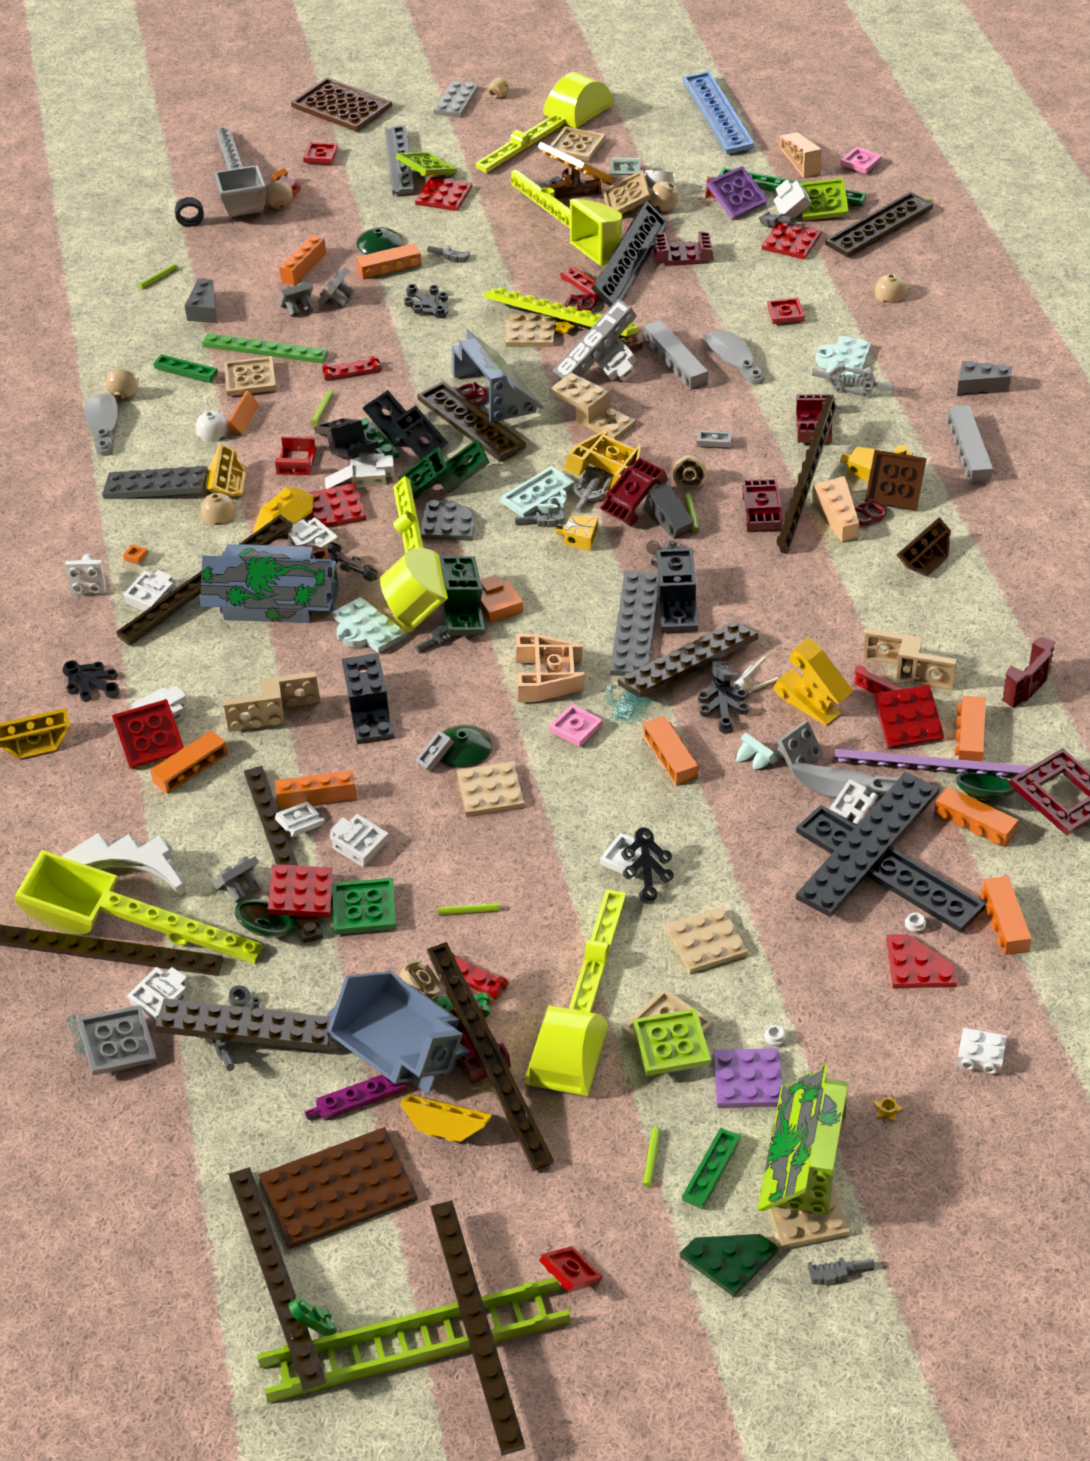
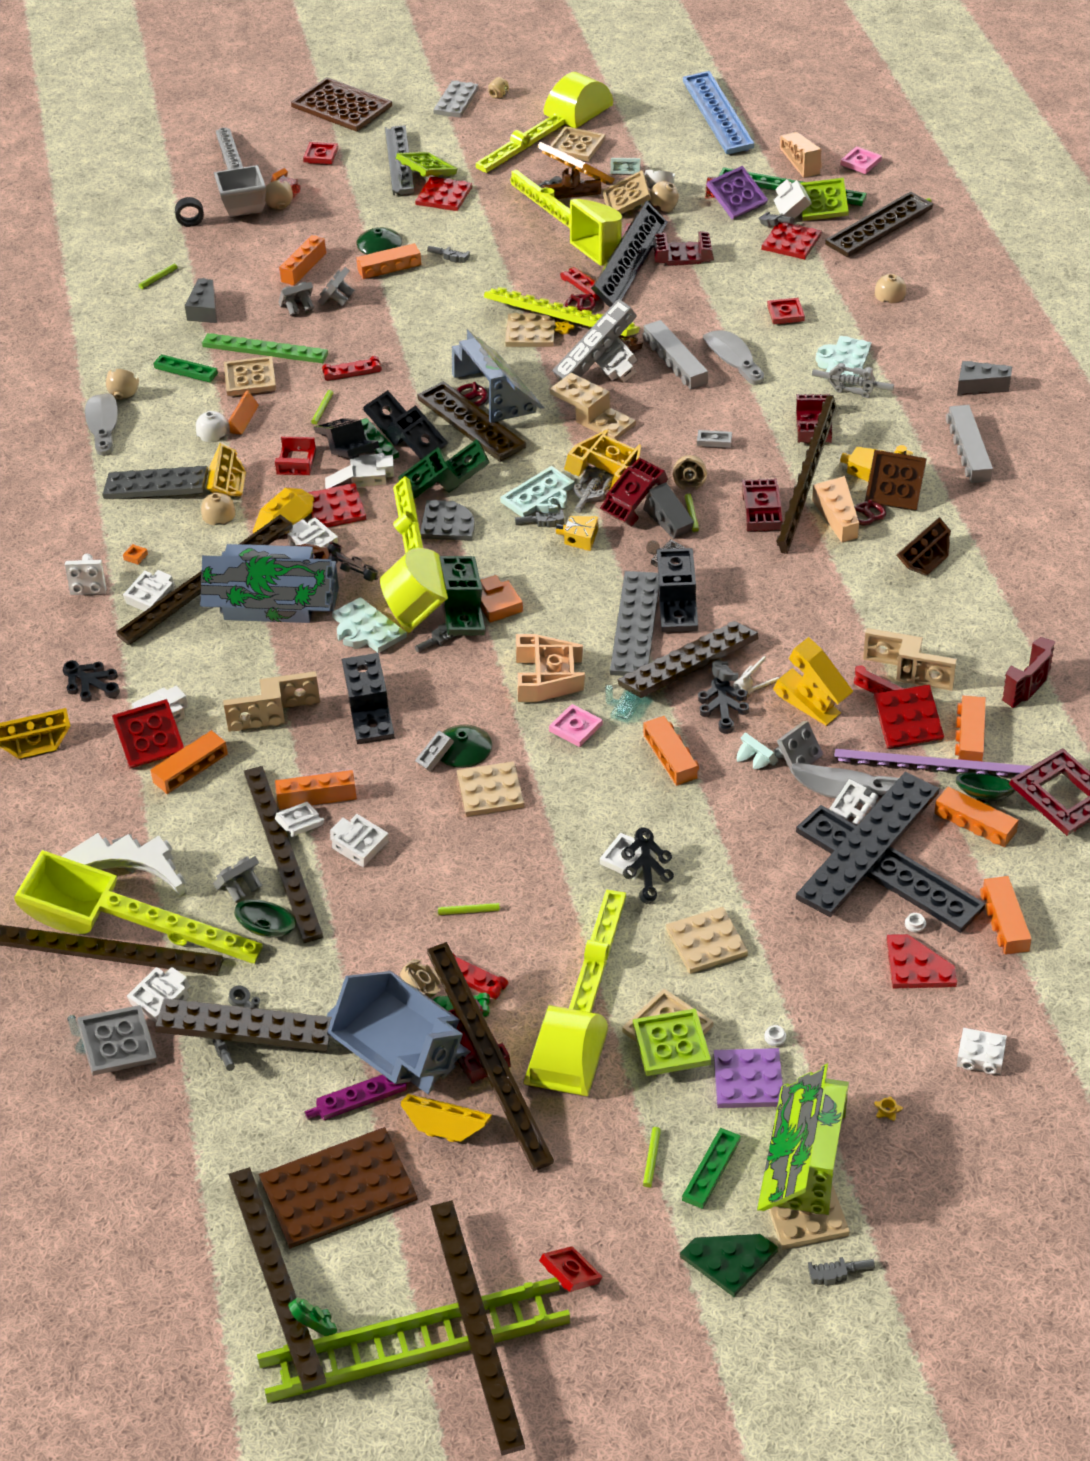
(300, 891): plate -> none
(363, 906): green plate -> none
(438, 311): black plant -> none

